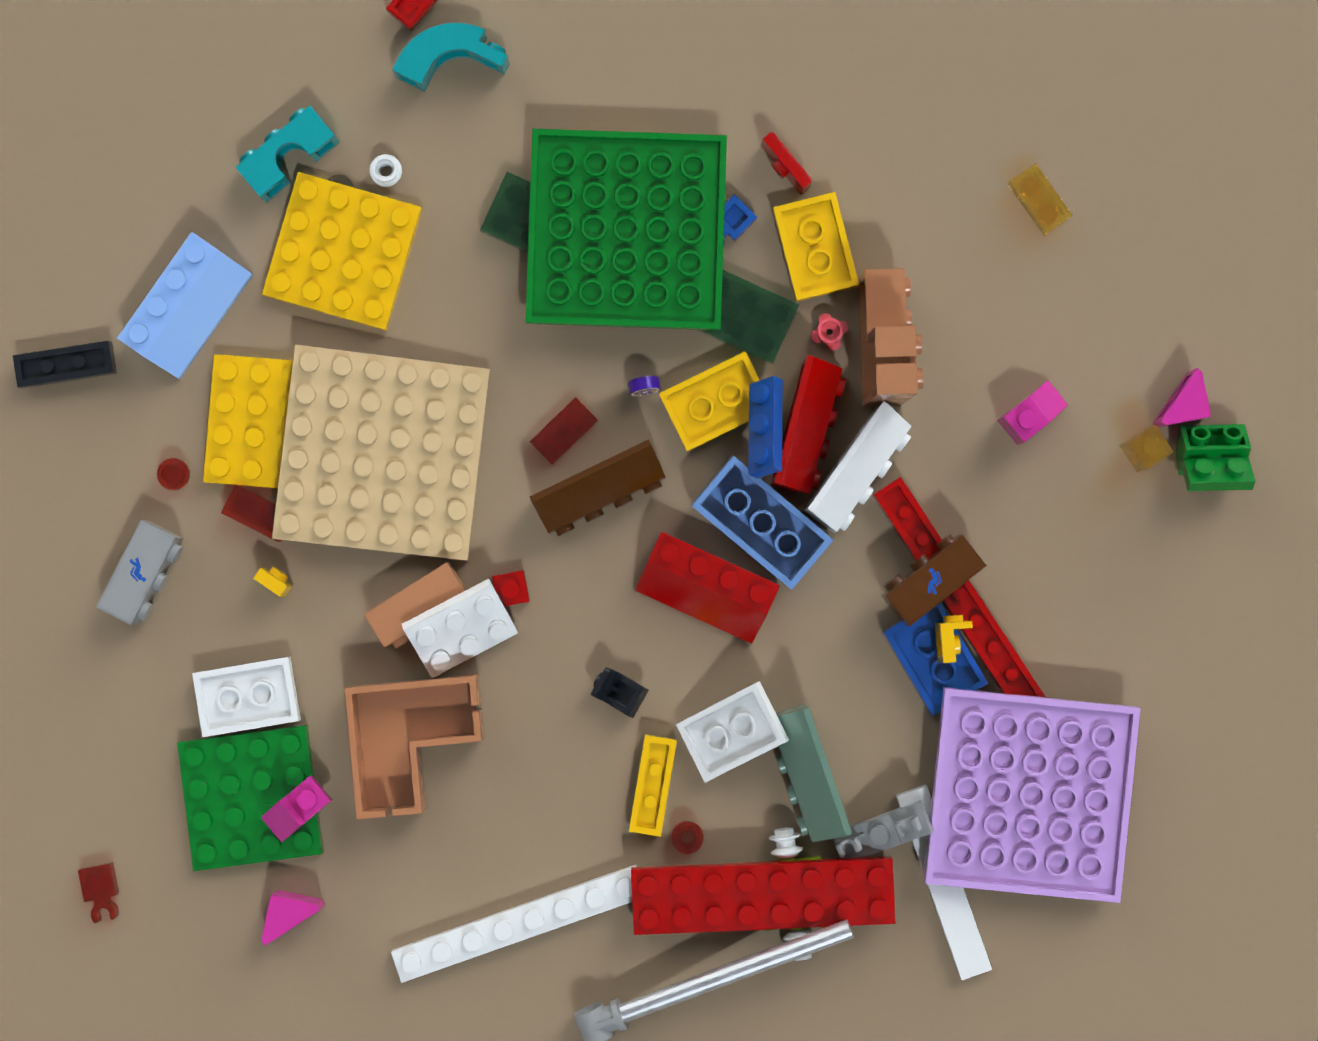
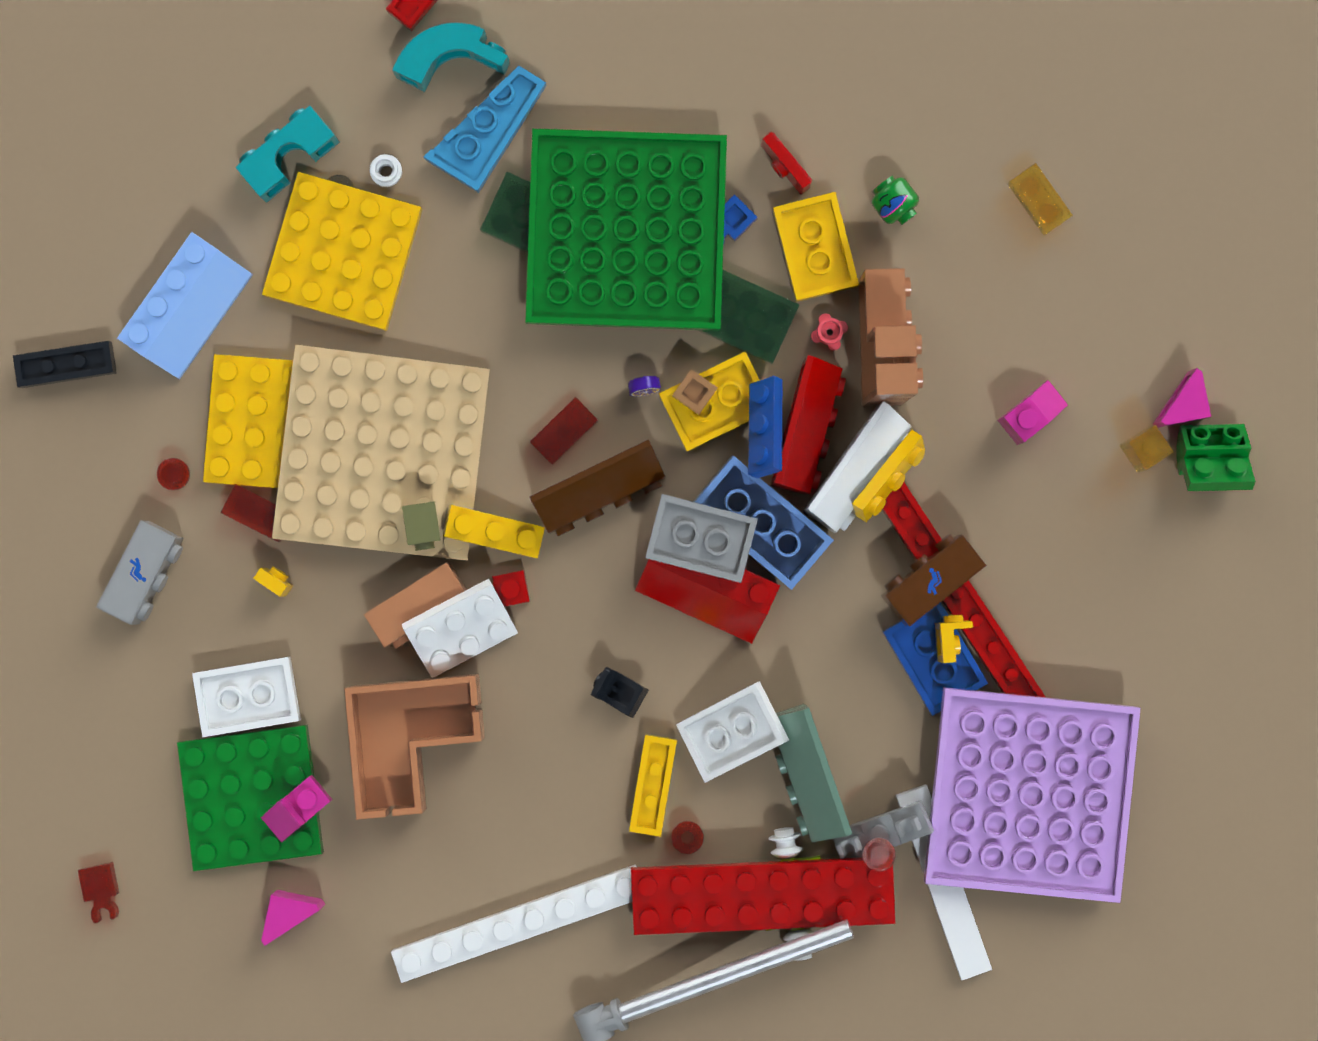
(421, 525): none -> olive brick
(484, 135): none -> dark azure wing
(493, 531): none -> yellow plate
(694, 392): none -> medium nougat plate
(701, 538): none -> light grey plate
(879, 854): none -> clear red plate
(889, 476): none -> yellow plate
(895, 200): none -> green head

